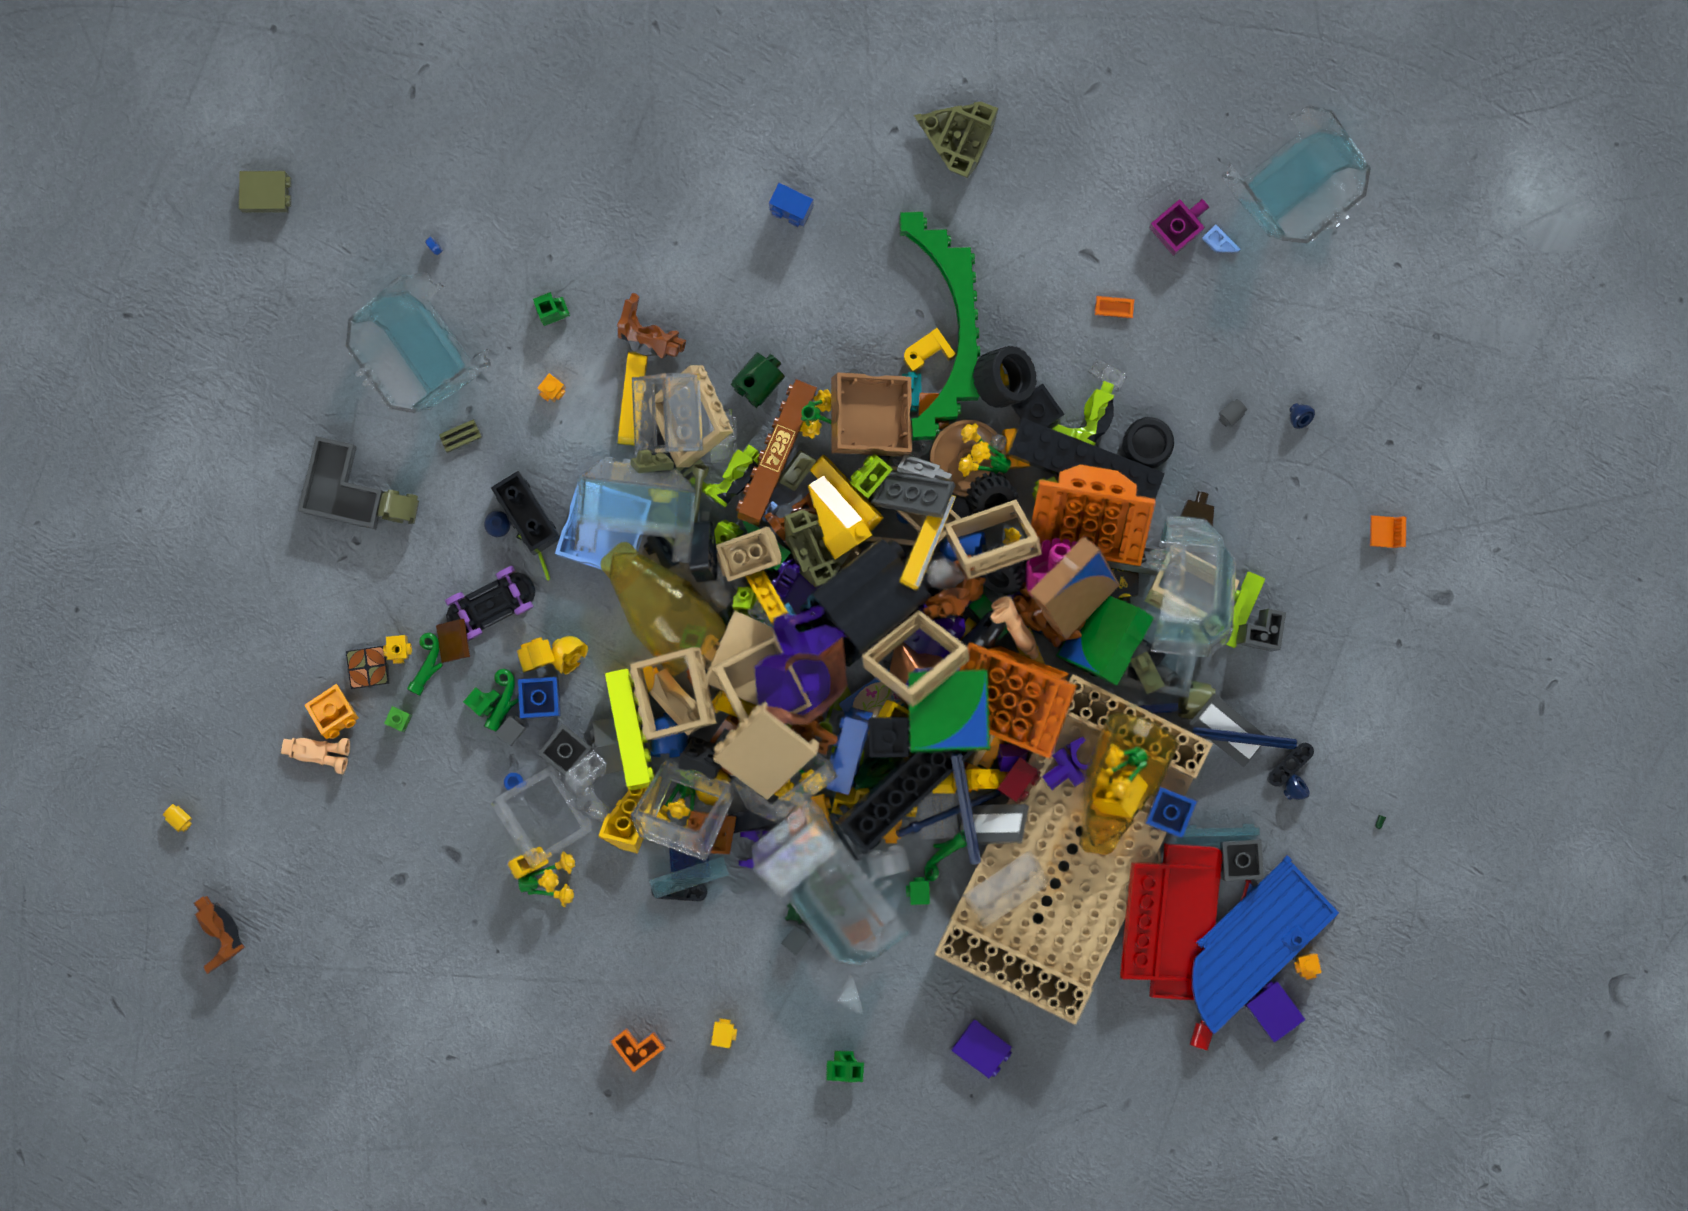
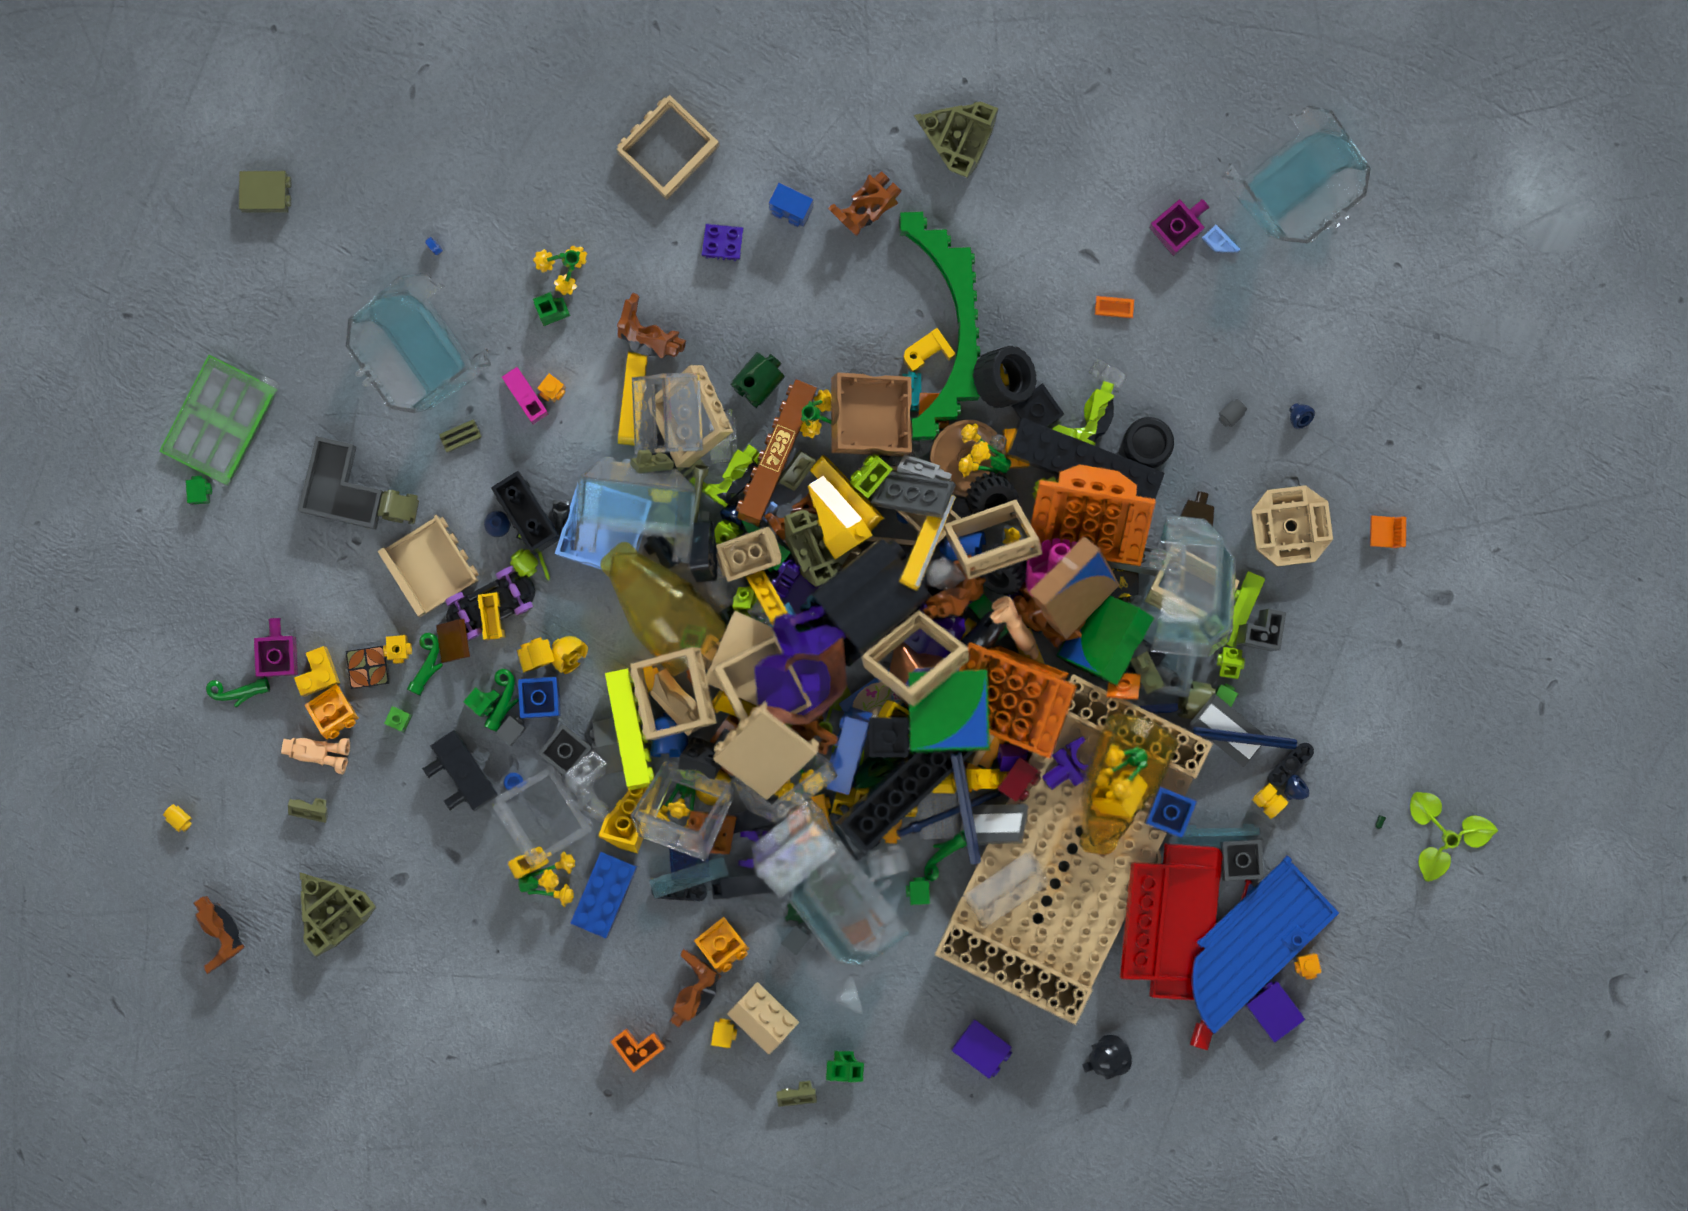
(198, 490): none -> green brick
(219, 420): none -> clear door
(242, 693): none -> green plant
(276, 653): none -> magenta brick
(315, 811): none -> olive hinge
(322, 674): none -> yellow brick
(331, 912): none -> olive wedge
(429, 566): none -> tan panel
(464, 770): none -> black piece
(490, 616): none -> yellow piece
(524, 562): none -> lime head
(525, 395): none -> dark pink slope
(561, 512): none -> dark grey piece
(571, 259): none -> yellow plant
(603, 895): none -> blue brick
(649, 120): none -> tan window
(695, 998): none -> dark orange hips
(722, 242): none -> dark purple hinge
(722, 945): none -> light orange plate
(730, 514): none -> dark blue brick
(739, 887): none -> black slope
(763, 1018): none -> tan piece
(804, 1095): none -> olive hinge
(876, 203): none -> dark orange hips
(1109, 1057): none -> black helmet
(1127, 687): none -> orange piece
(1226, 693): none -> bright green brick
(1230, 662): none -> lime brick
(1270, 801): none -> yellow wheel
(1311, 521): none -> tan piece
(1476, 833): none -> lime plant

